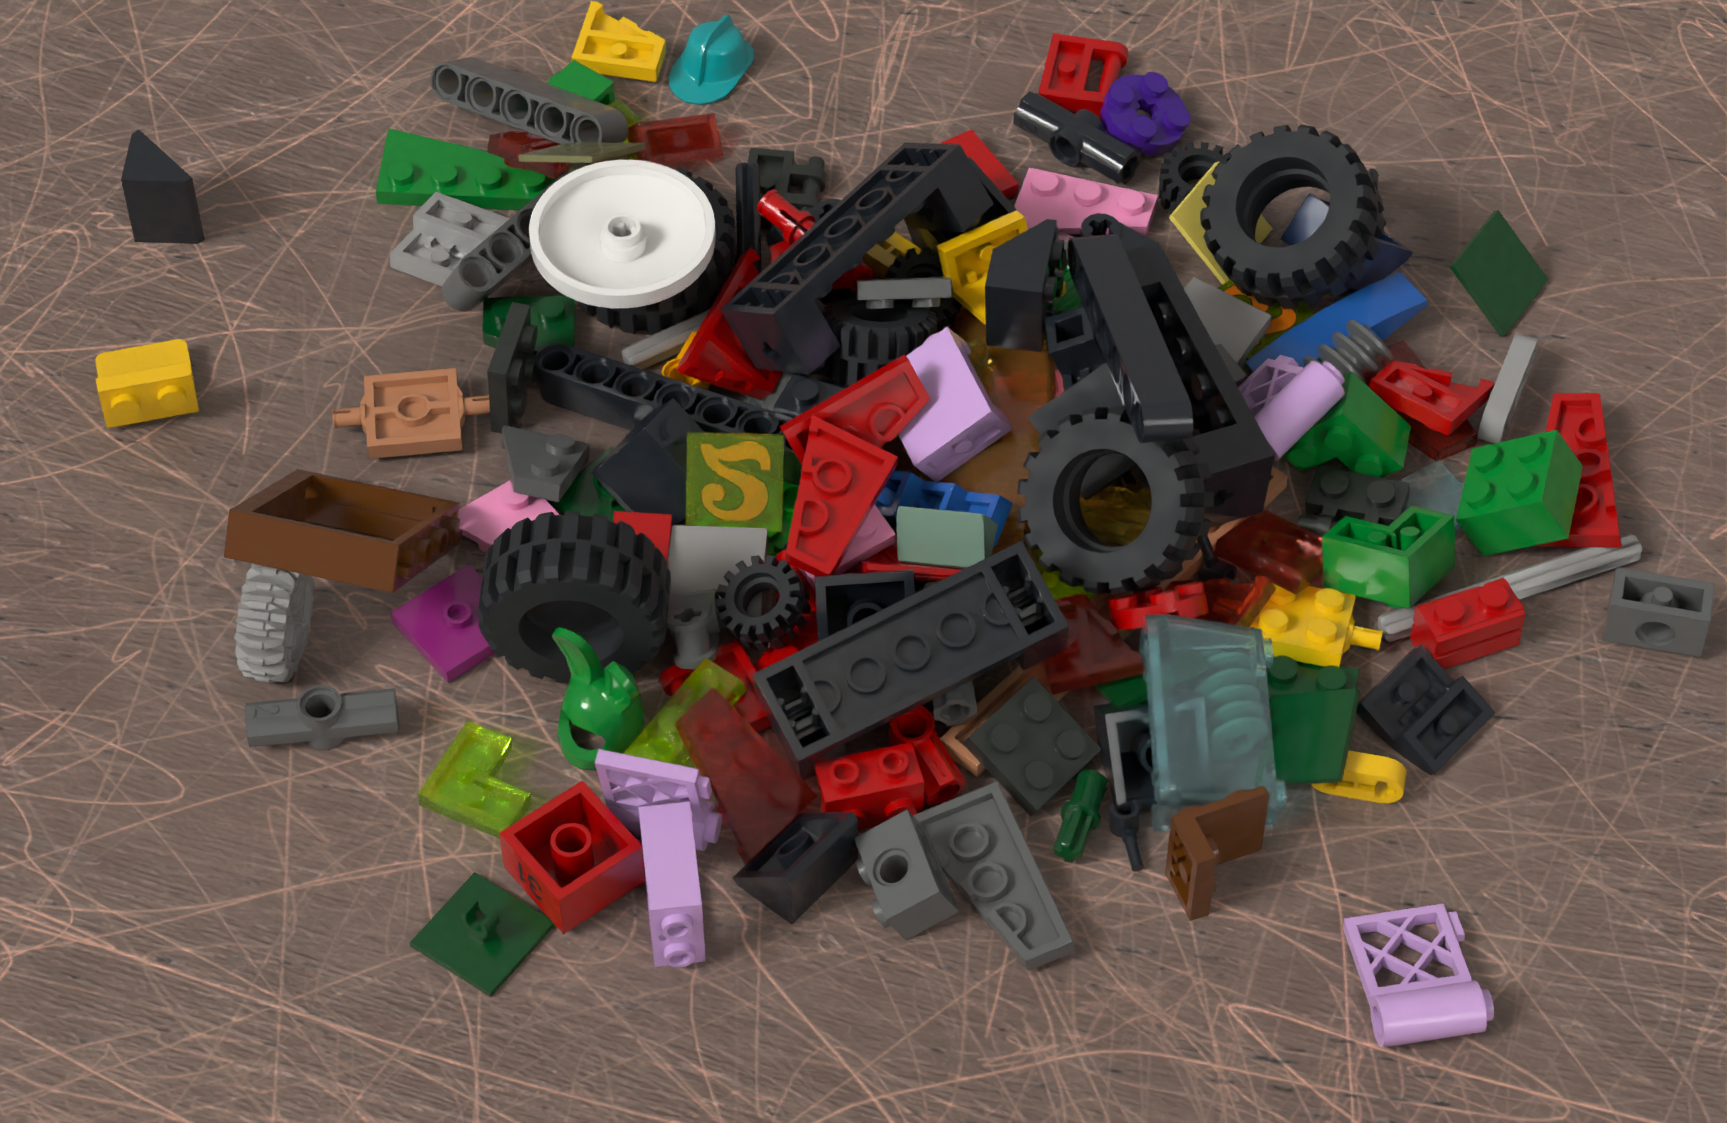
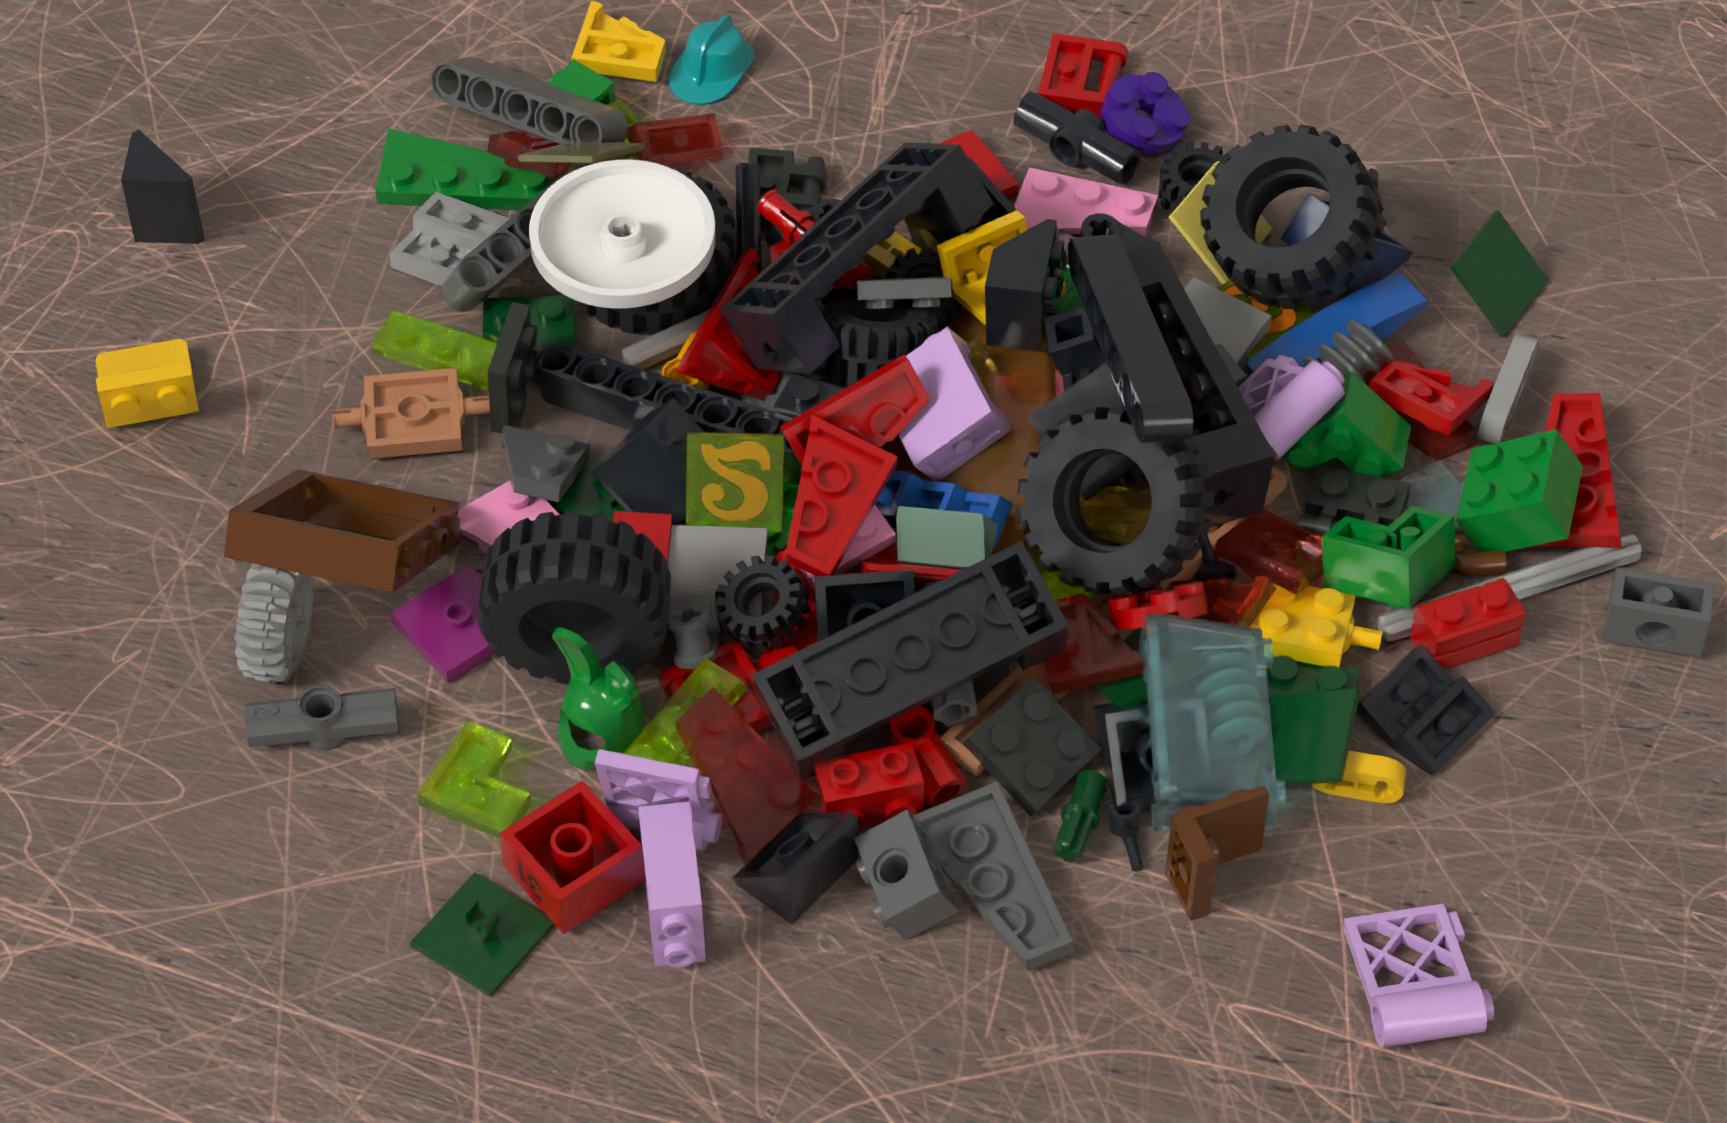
(434, 348): none -> clear neon green plate
(1477, 563): none -> reddish brown arm

